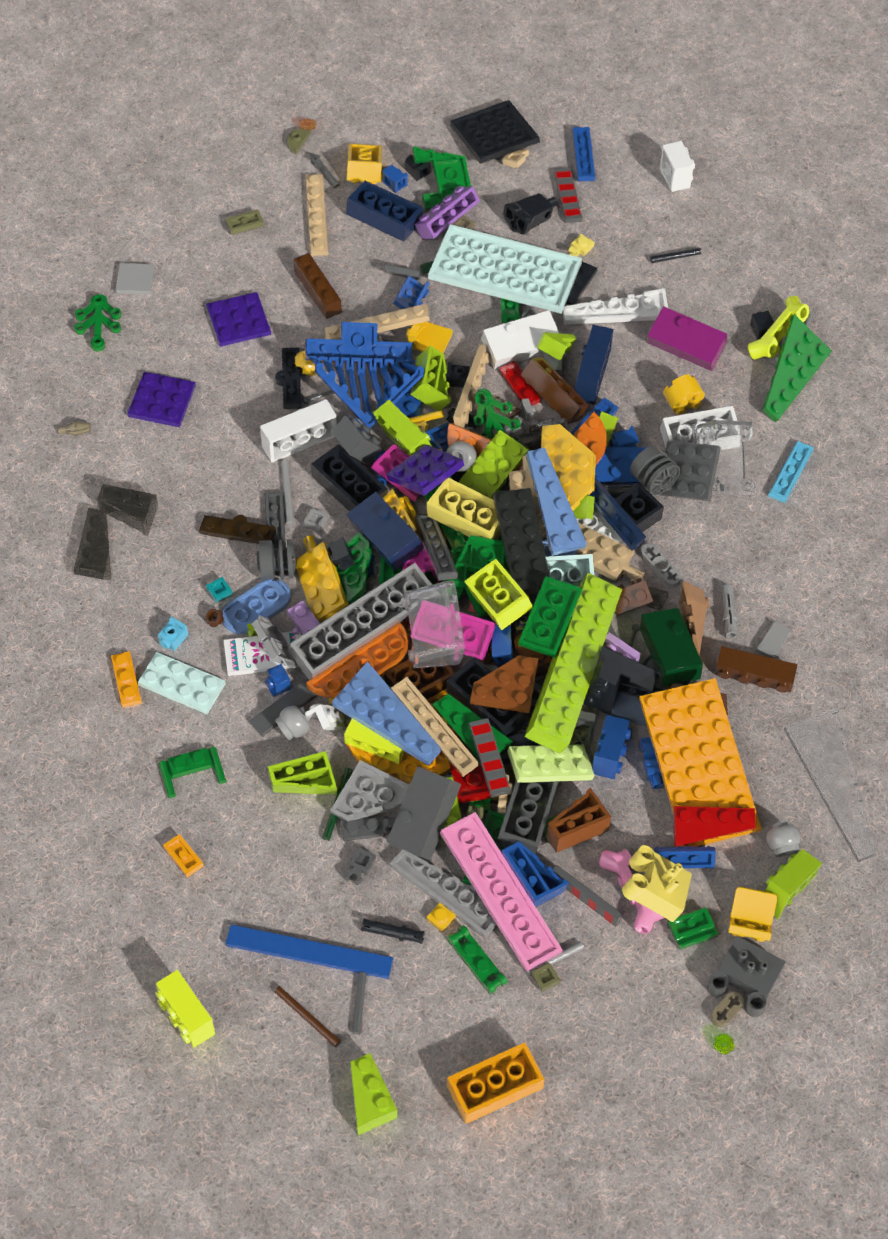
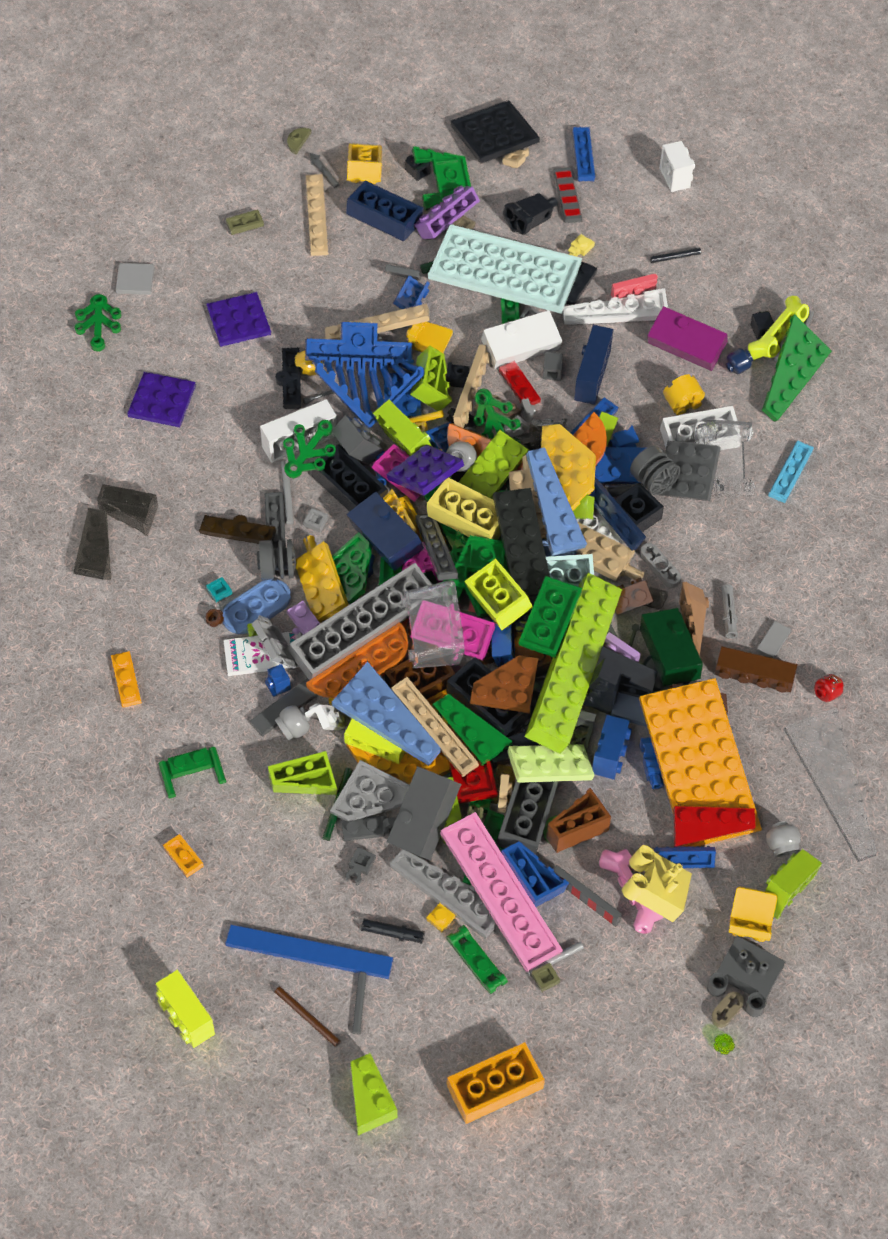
(75, 428): dark tan piece -> none
(179, 633): medium azure brick -> none
(181, 683): light aqua plate -> none
(307, 124): clear orange tile -> none
(307, 451): none -> green plant
(317, 285): reddish brown brick -> none
(341, 554): black brick -> none
(394, 178): blue brick -> none
(489, 758): tile -> none
(554, 390): reddish brown brick -> none
(556, 344): lime slope -> none
(634, 286): none -> coral hinge
(693, 928): green plate -> none
(739, 361): none -> dark blue head
(828, 687): none -> red head

